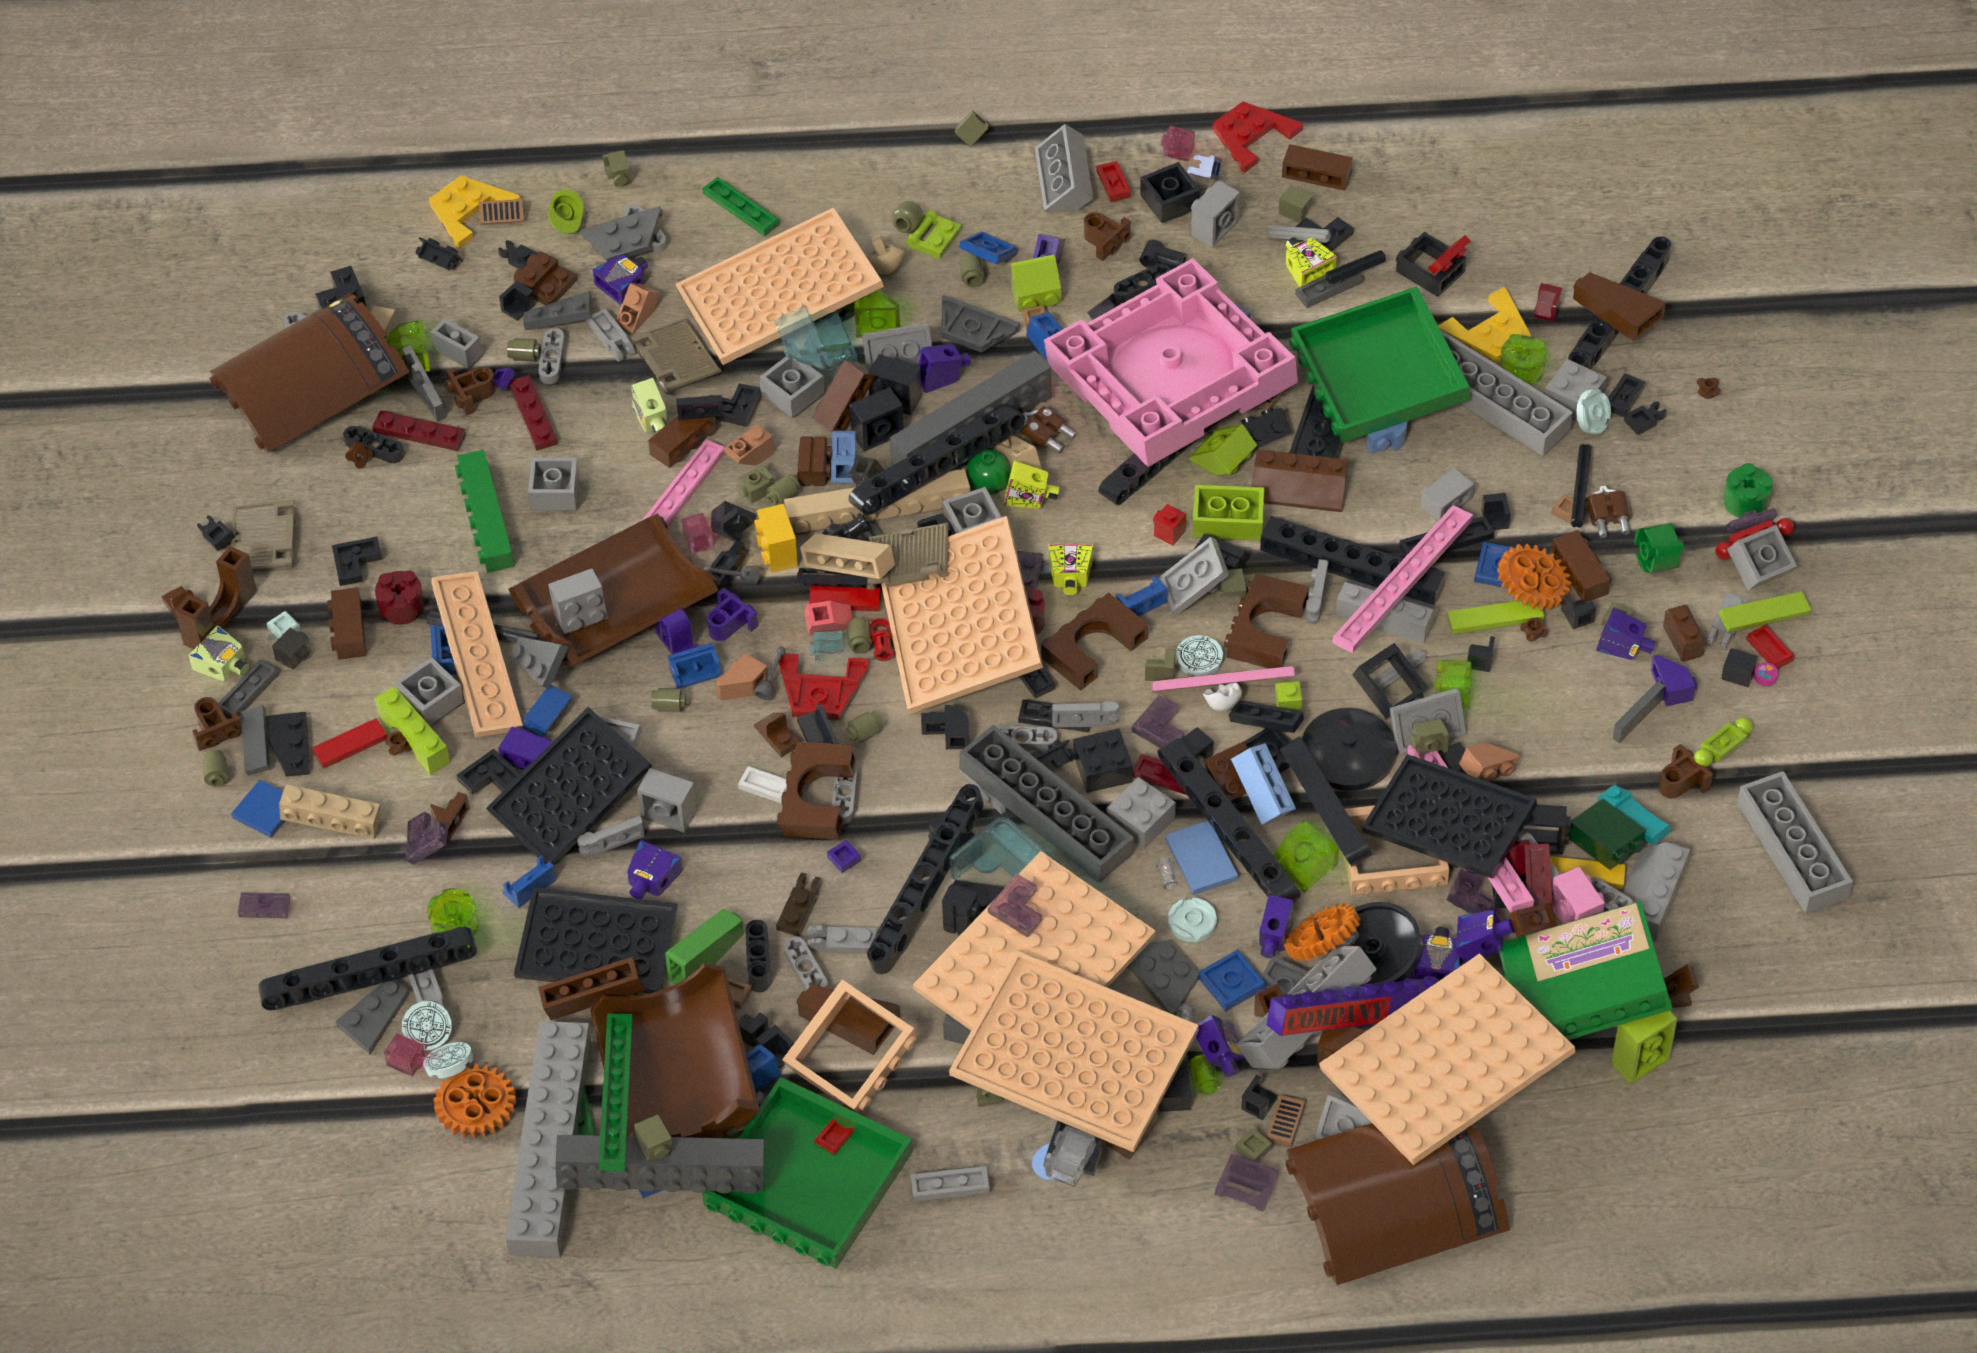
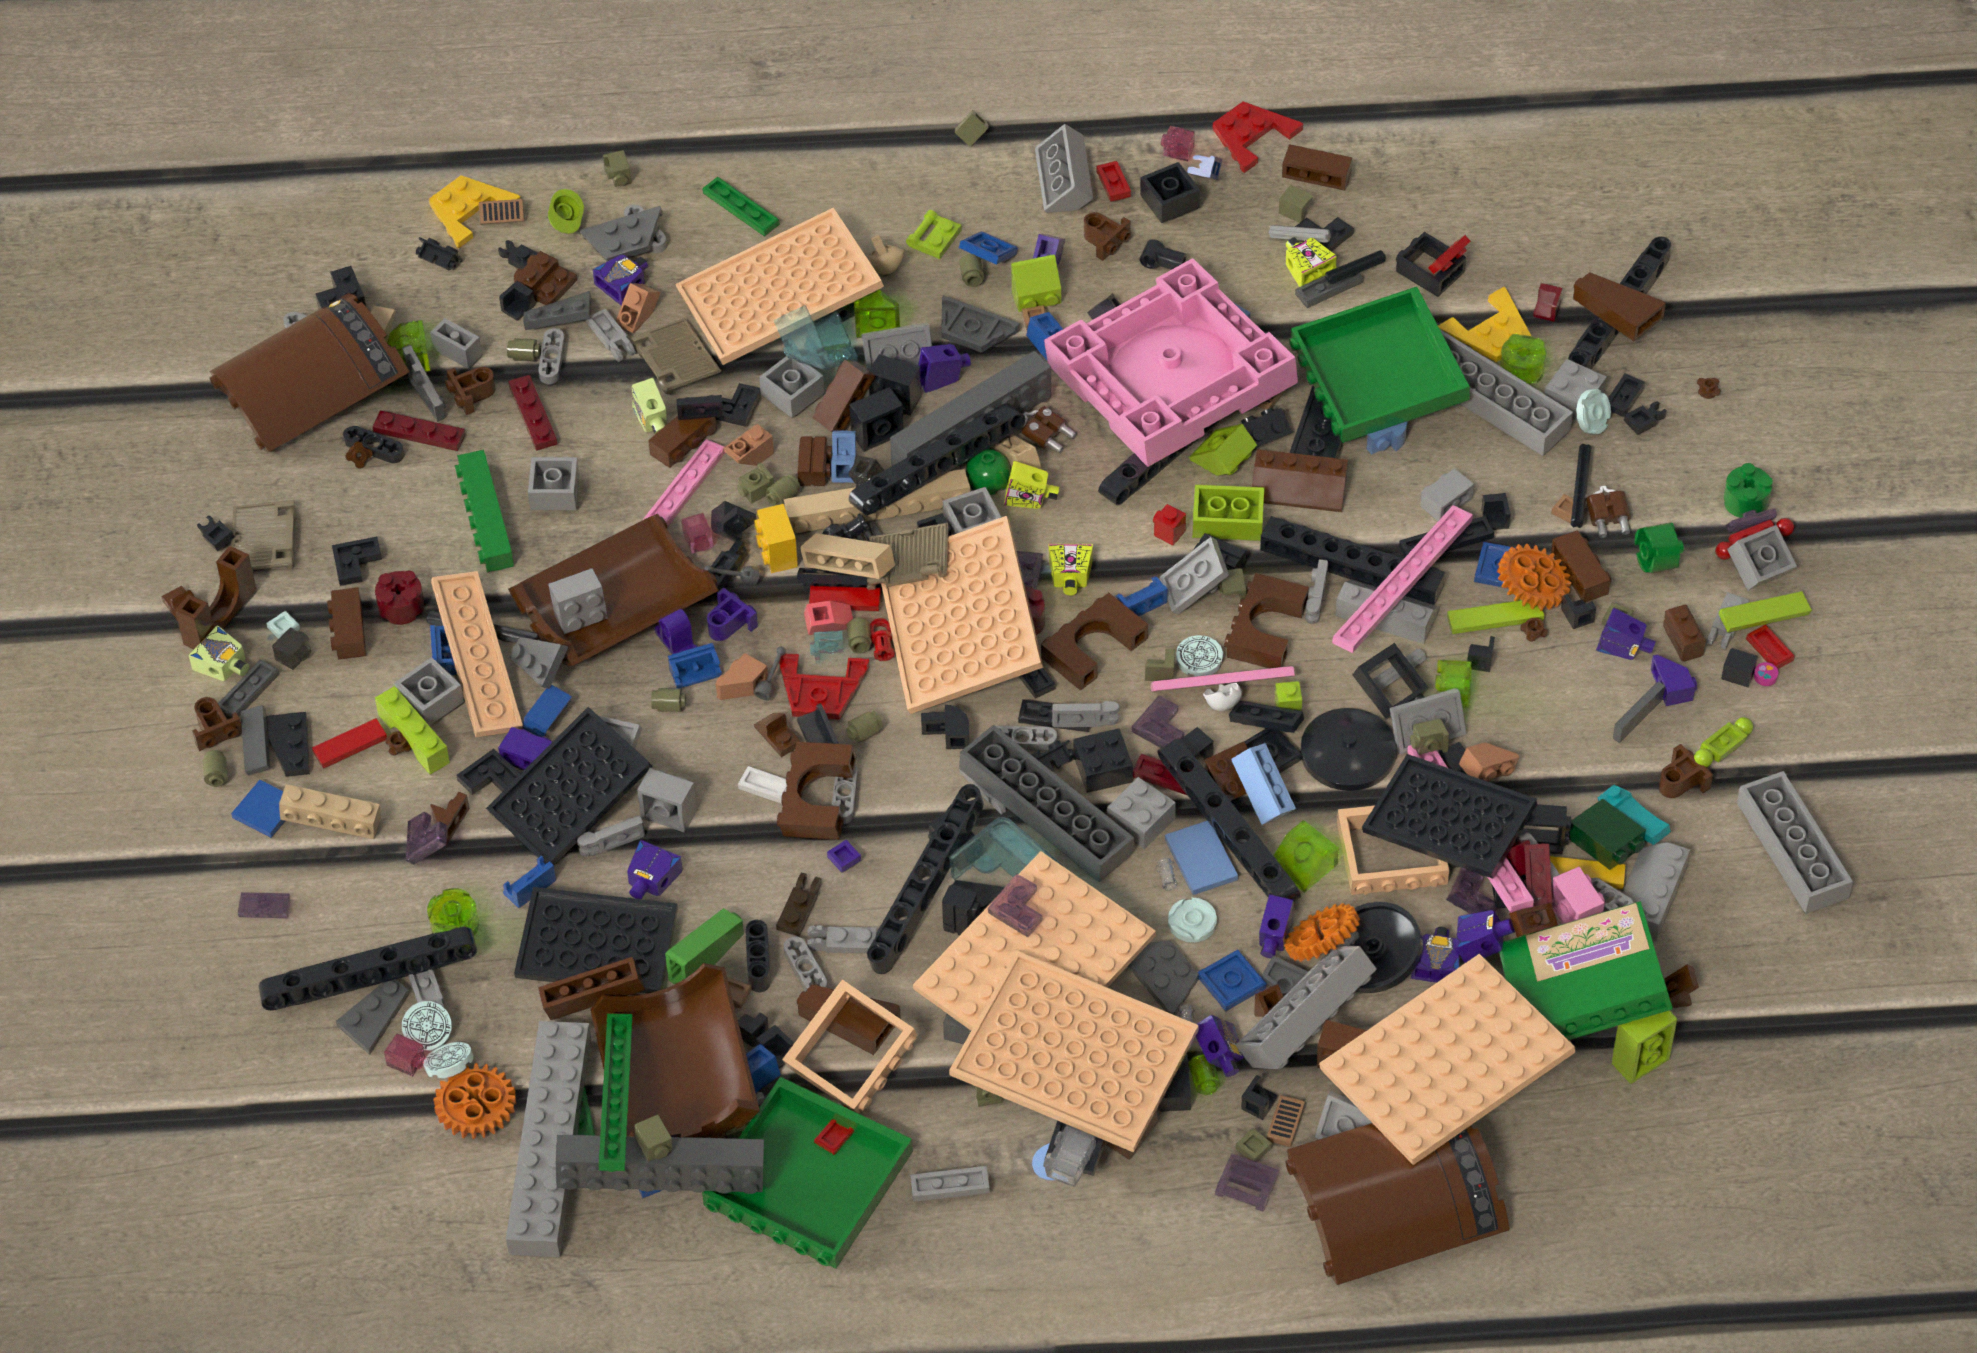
(503, 377): dark purple tile -> none
(907, 217): olive head -> none
(1146, 275): black beam -> none
(1215, 213): light grey brick -> none
(1325, 801): black beam -> none
(1342, 1007): brick -> none

